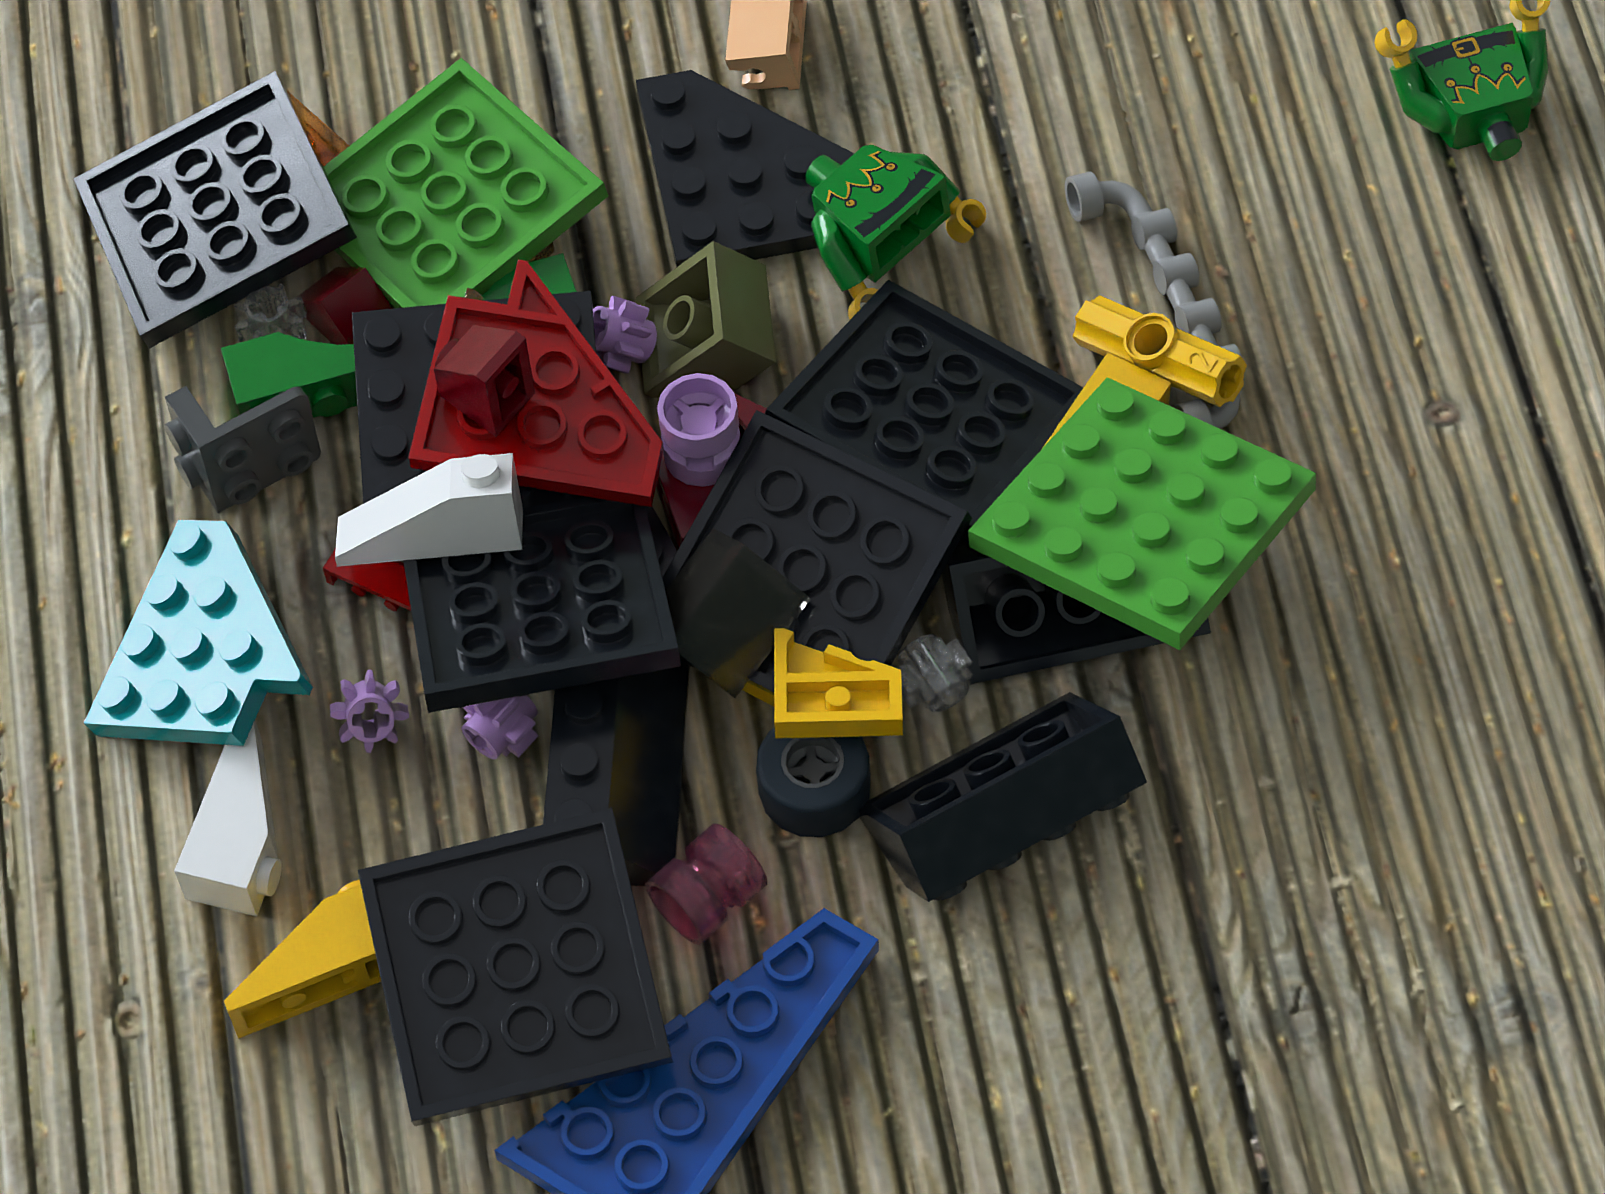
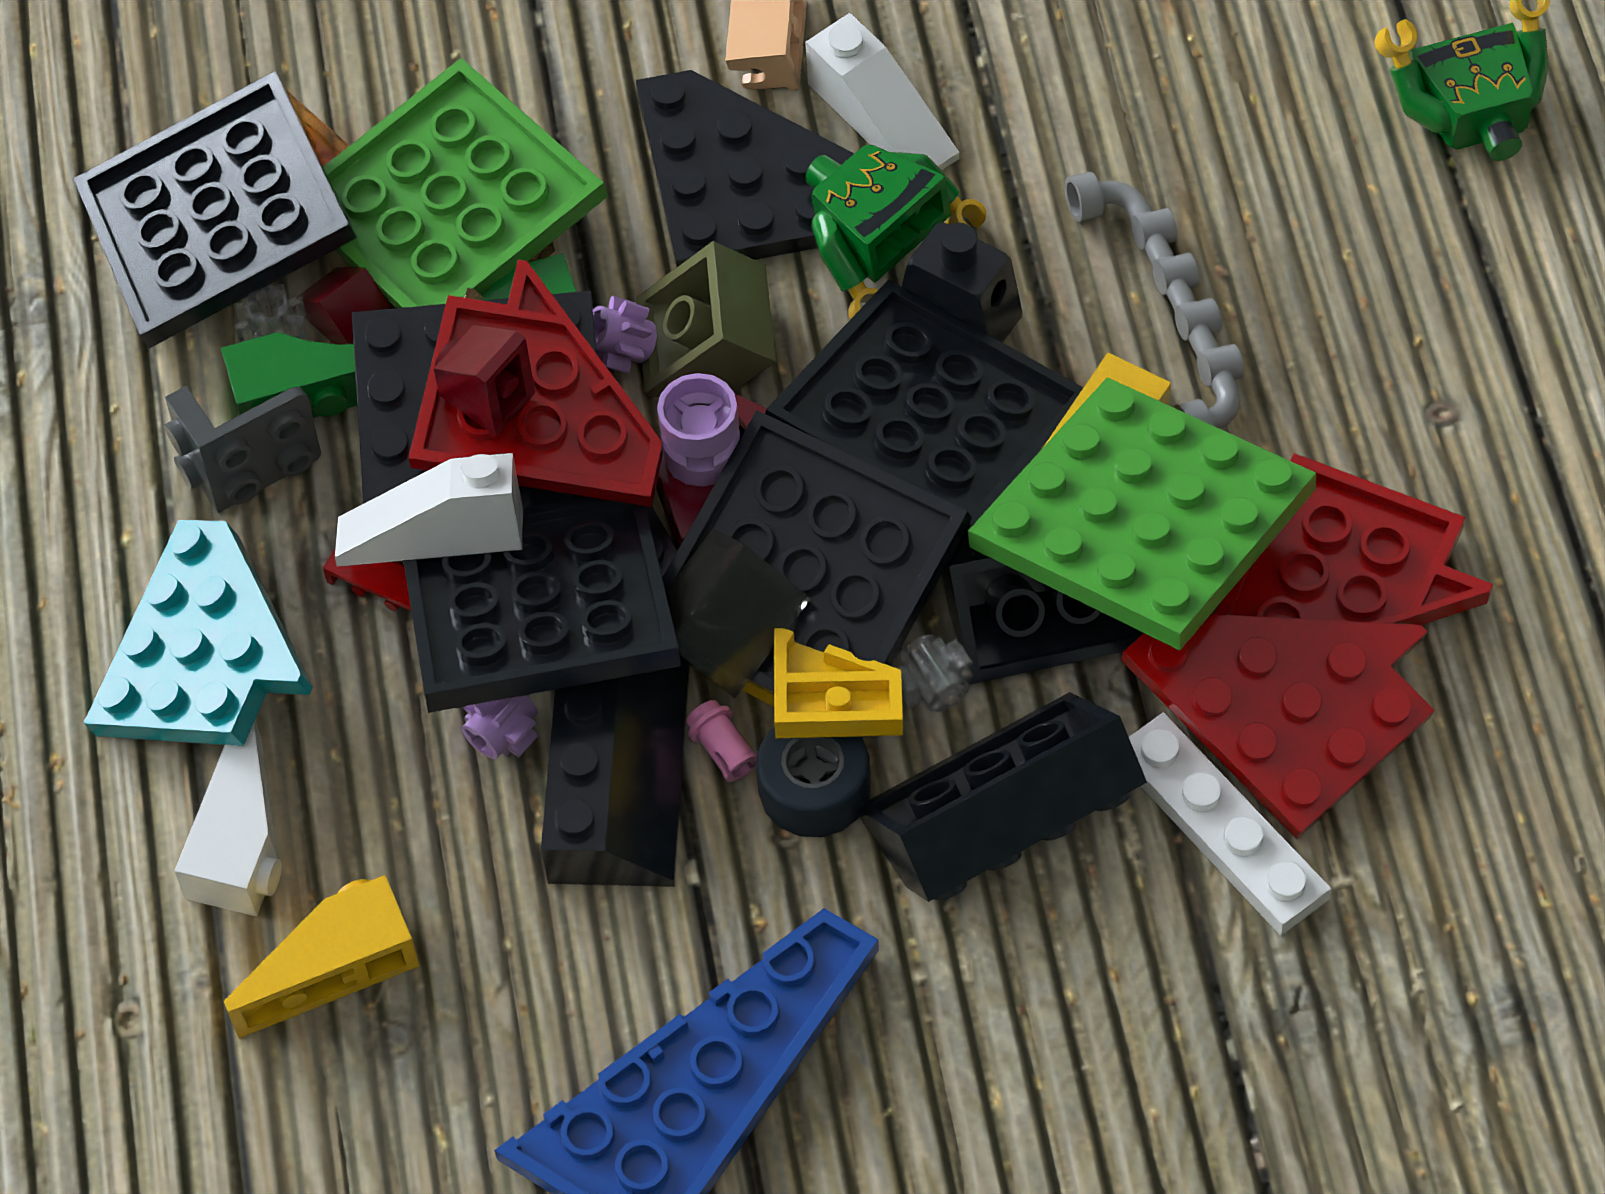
(383, 723): lavender gear -> none
(514, 967): black plate -> none
(714, 876): clear pink wheel -> none
(721, 739): none -> bright pink pin
(873, 92): none -> white slope
(966, 279): none -> black torso
(1184, 359): yellow piece -> none
(1226, 826): none -> white plate
(1289, 702): none -> red wing
(1359, 558): none -> red wing

